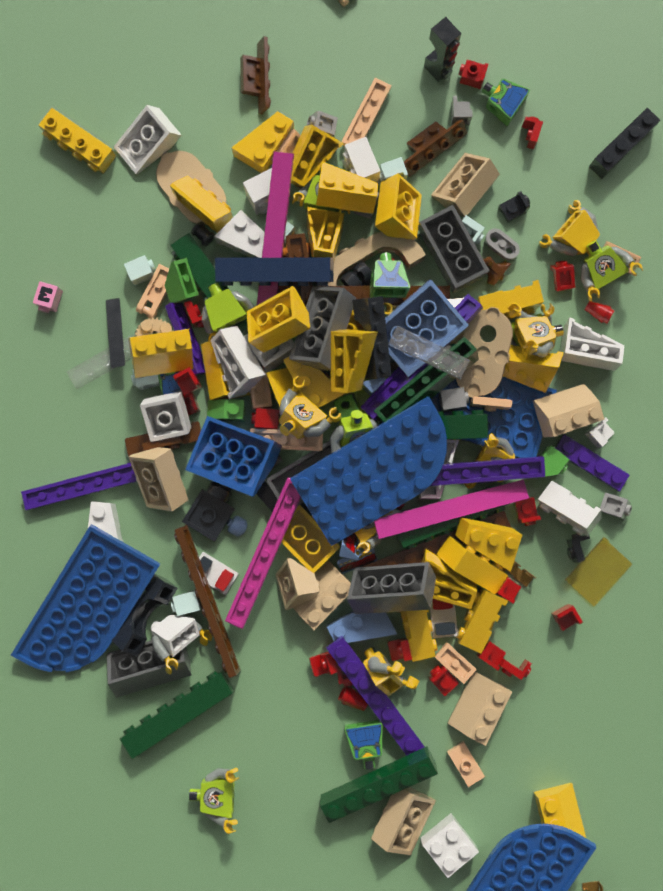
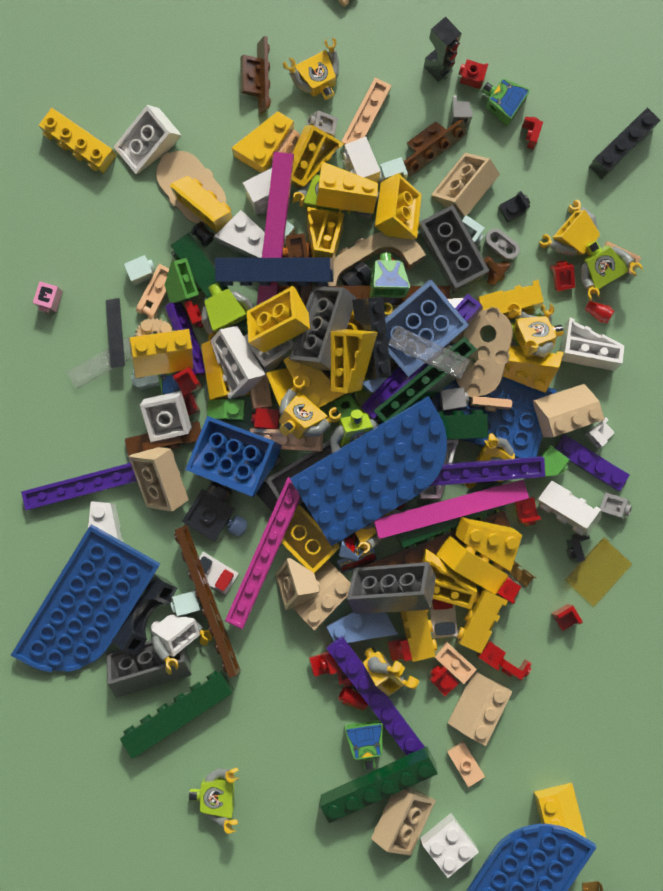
(316, 73): none -> torso

